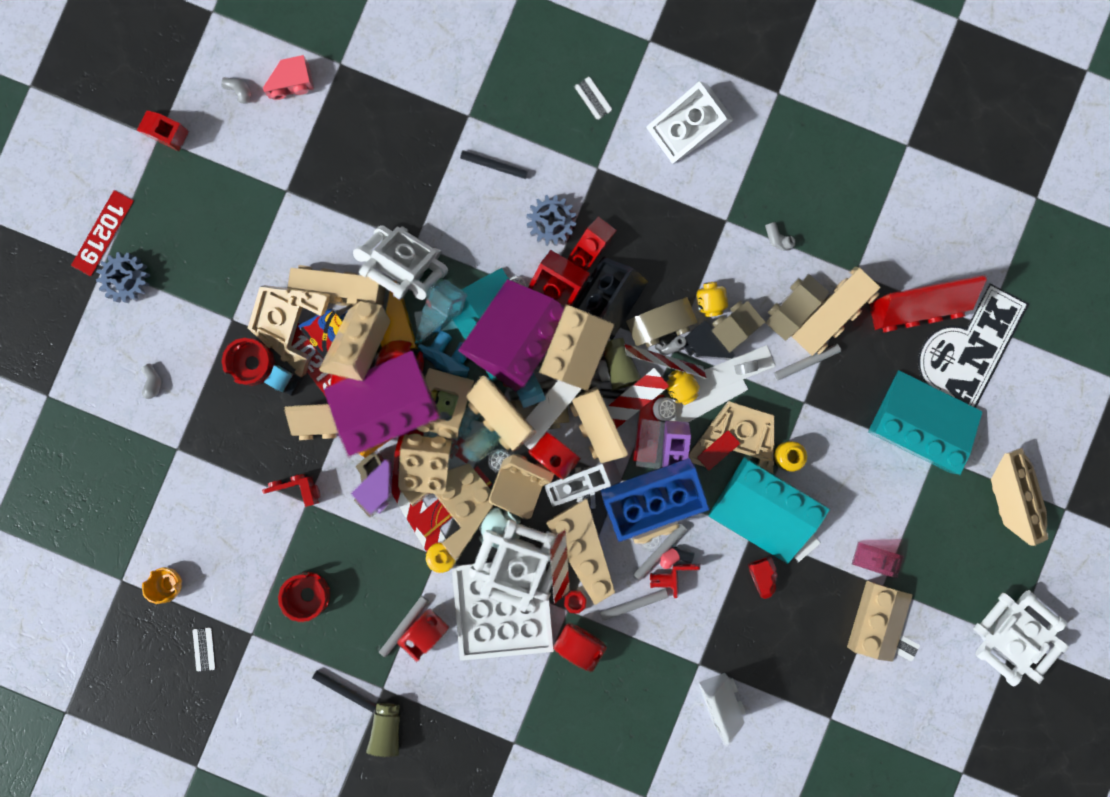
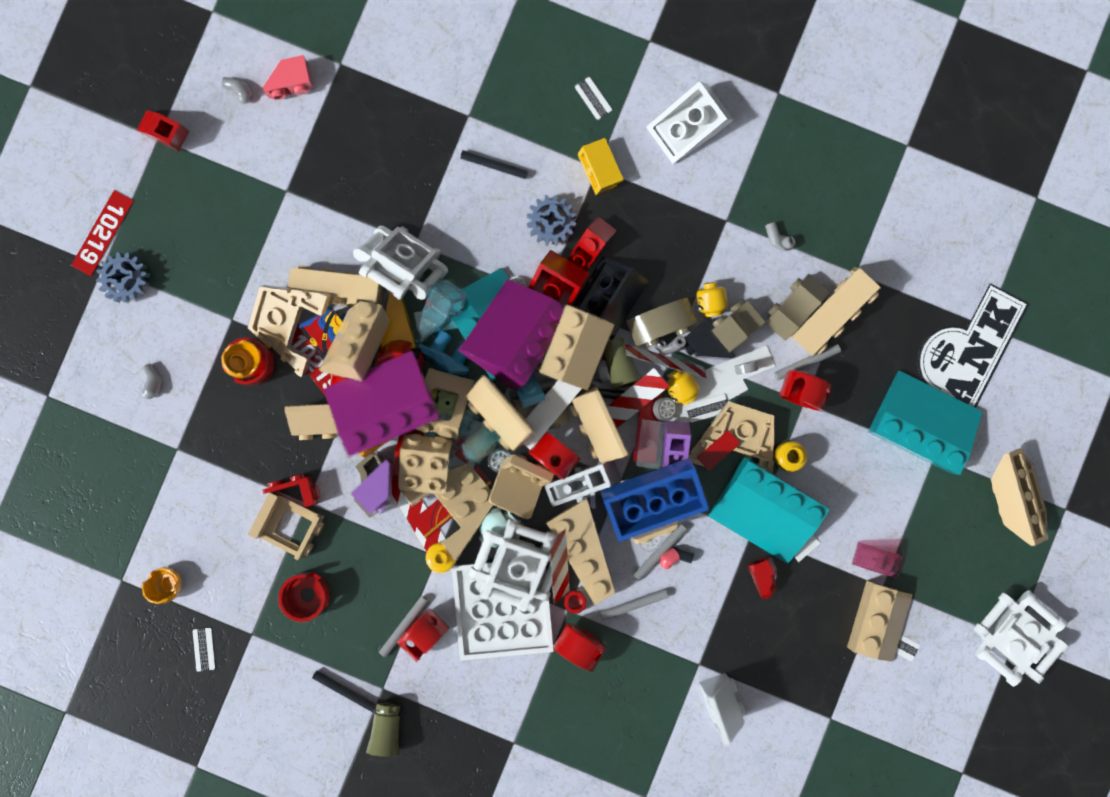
(241, 359): none -> light orange hair
(270, 517): none -> tan window
(283, 380): medium azure leg -> none
(600, 166): none -> yellow hinge
(670, 580): red bracket -> none
(706, 408): none -> sticker
(805, 390): none -> red piece
(926, 303): red slope -> none

